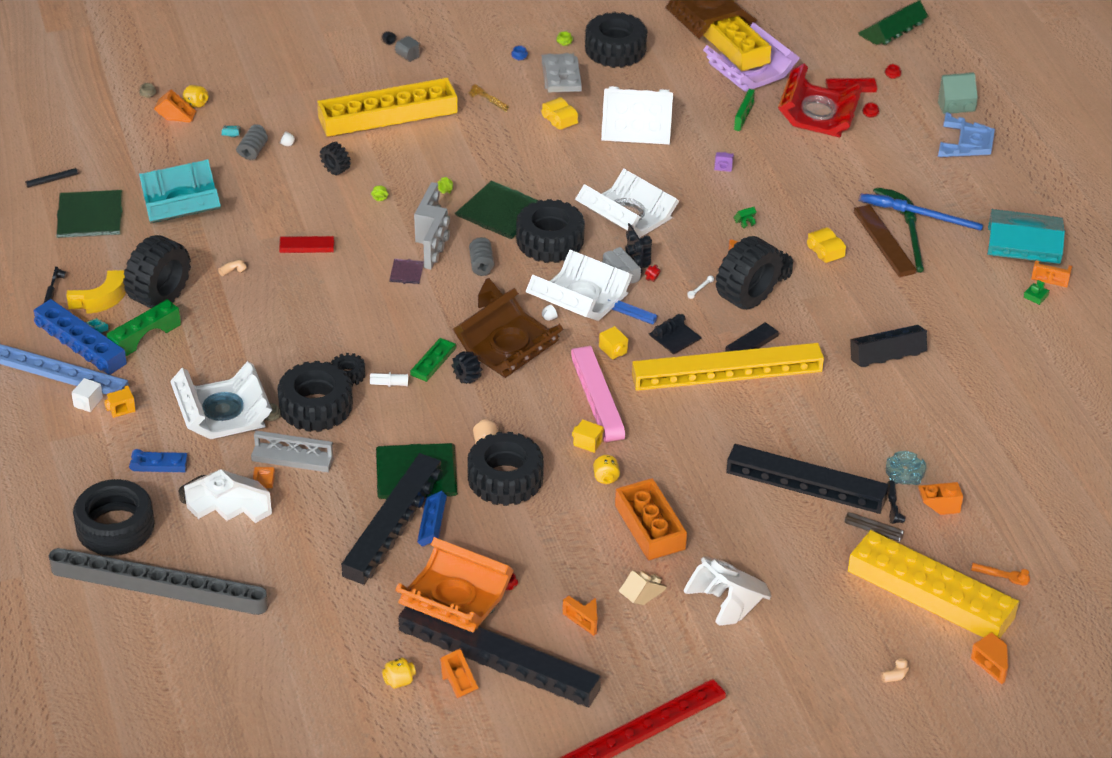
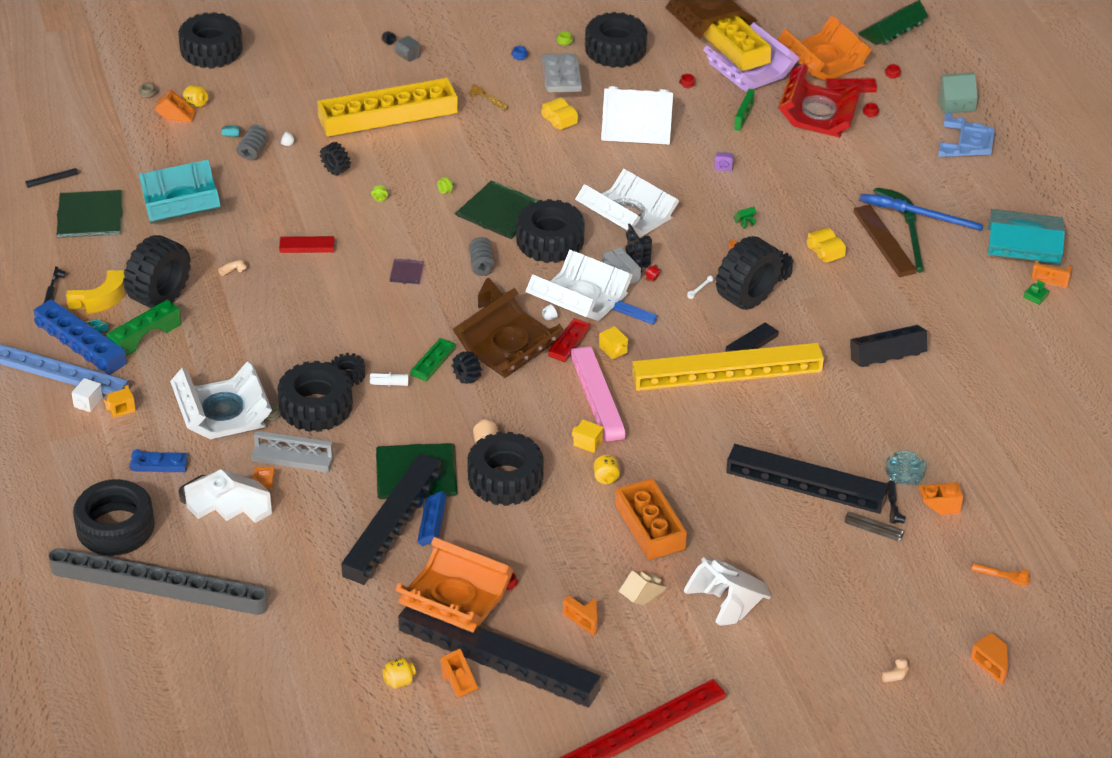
(210, 40): none -> black tyre
(431, 225): light grey bracket -> none
(569, 339): none -> red plate
(674, 334): black hinge -> none
(687, 80): none -> red plate
(830, 51): none -> orange panel
(932, 585): yellow brick -> none

